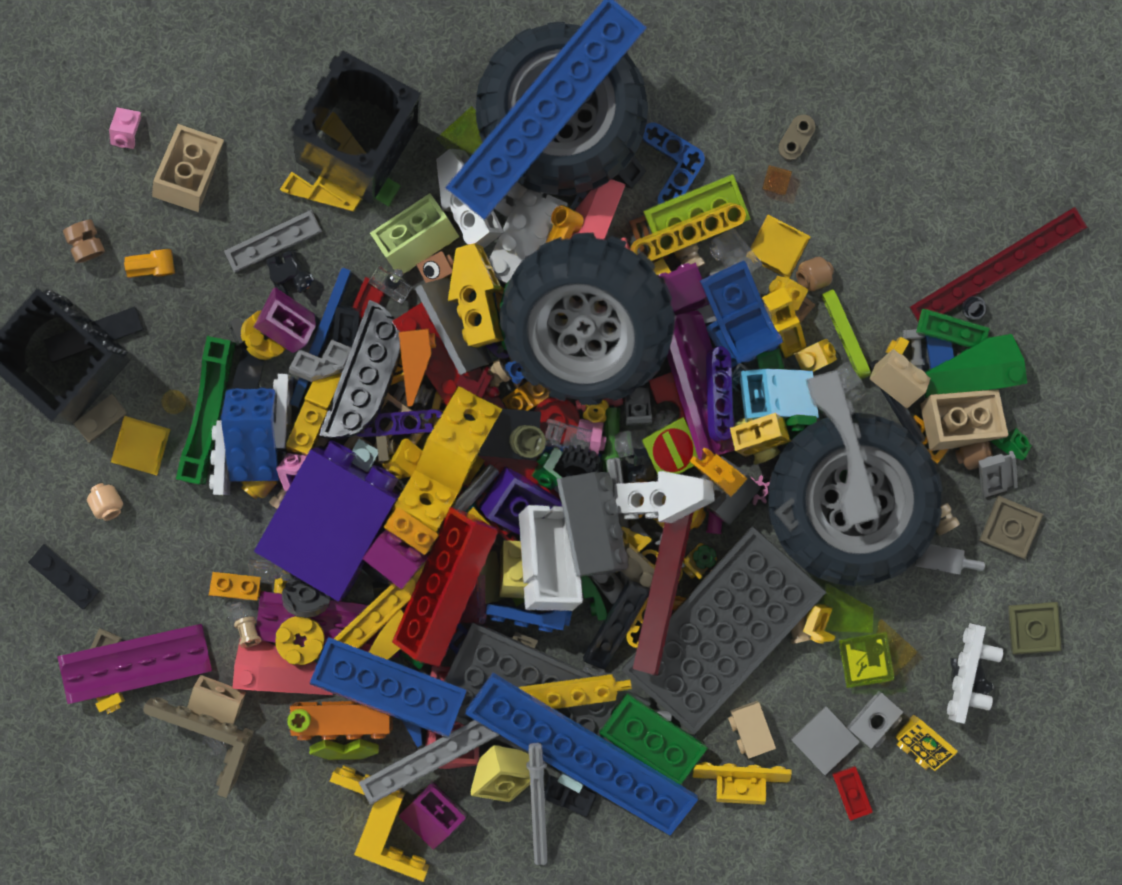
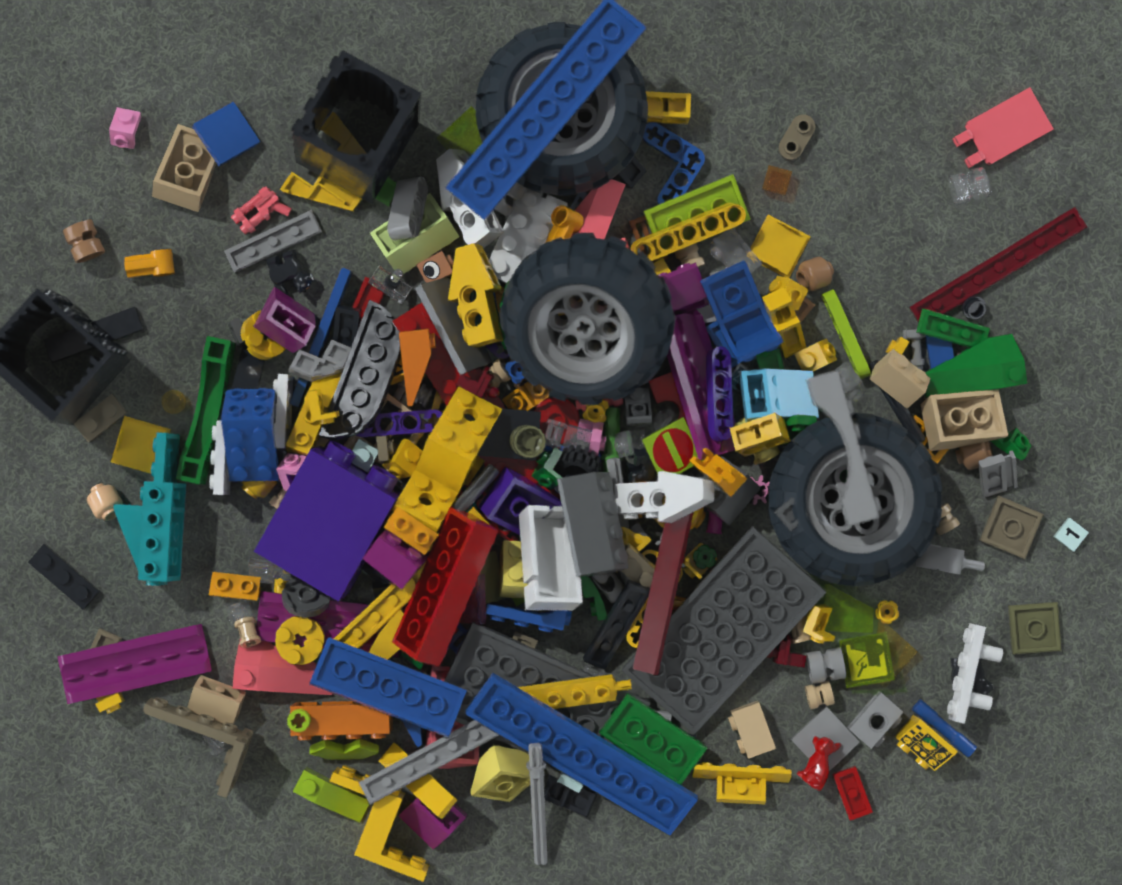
(157, 526): none -> teal wedge
(226, 134): none -> blue tile
(266, 203): none -> coral piece
(314, 404): none -> yellow bracket
(329, 795): none -> lime slope
(407, 208): none -> light grey beam
(425, 788): none -> yellow tile
(668, 107): none -> yellow brick
(782, 655): none -> dark red piece
(814, 697): none -> tan wheel
(818, 767): none -> red animal
(825, 665): none -> light grey wheel
(893, 611): none -> yellow plate
(956, 738): none -> blue piece
(969, 186): none -> clear wheel
(1005, 128): none -> coral tile
(1071, 534): none -> light aqua tile

